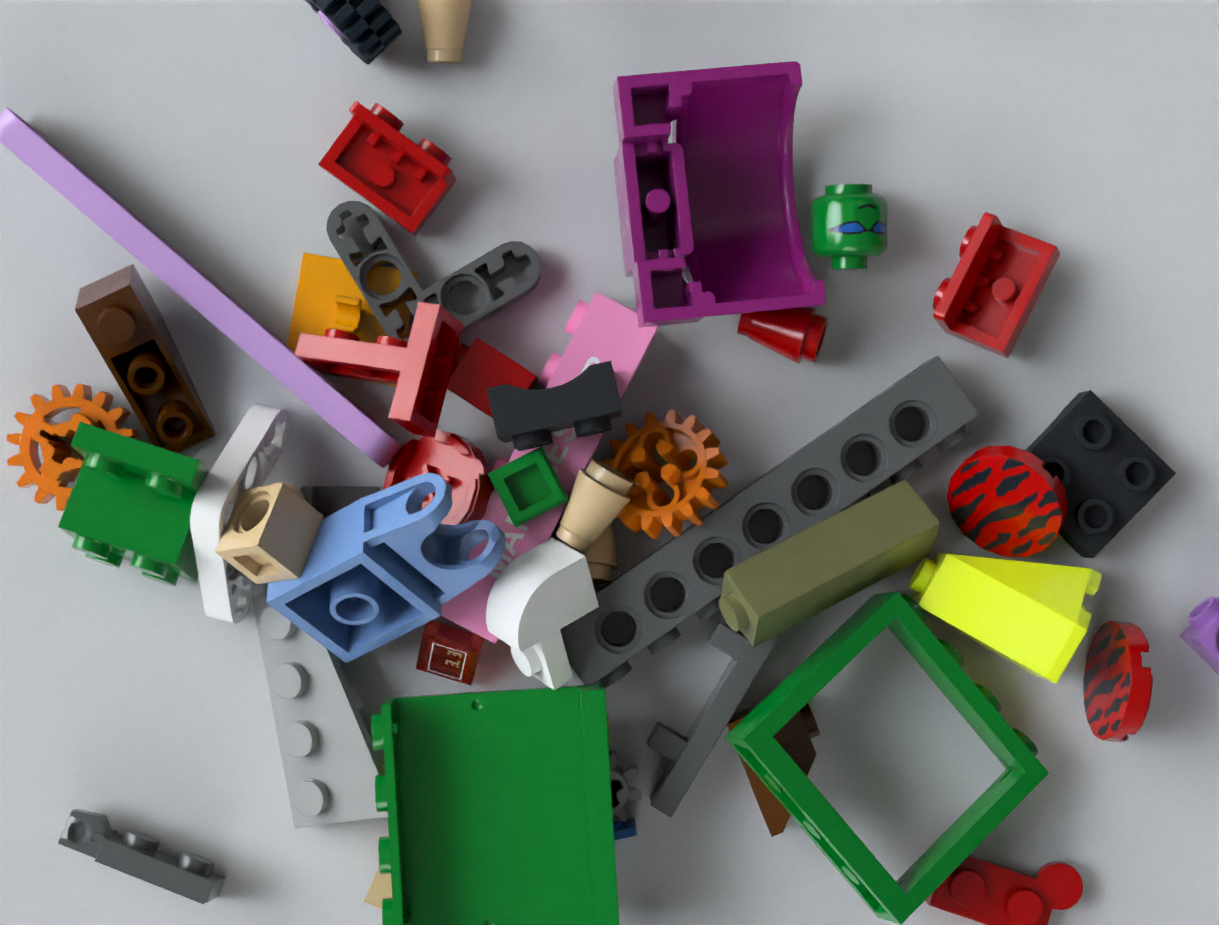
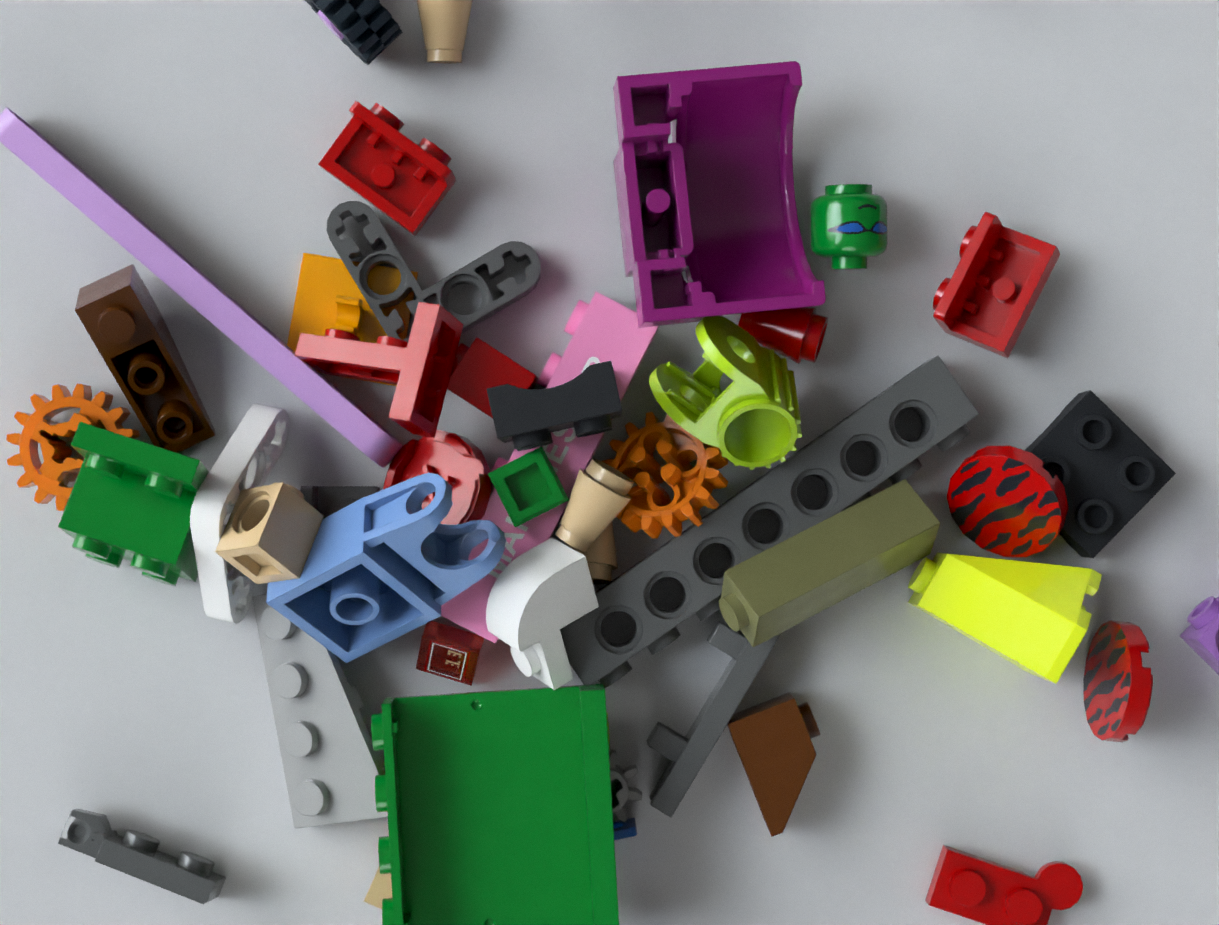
(753, 417): none -> lime piece
(817, 817): green window -> none

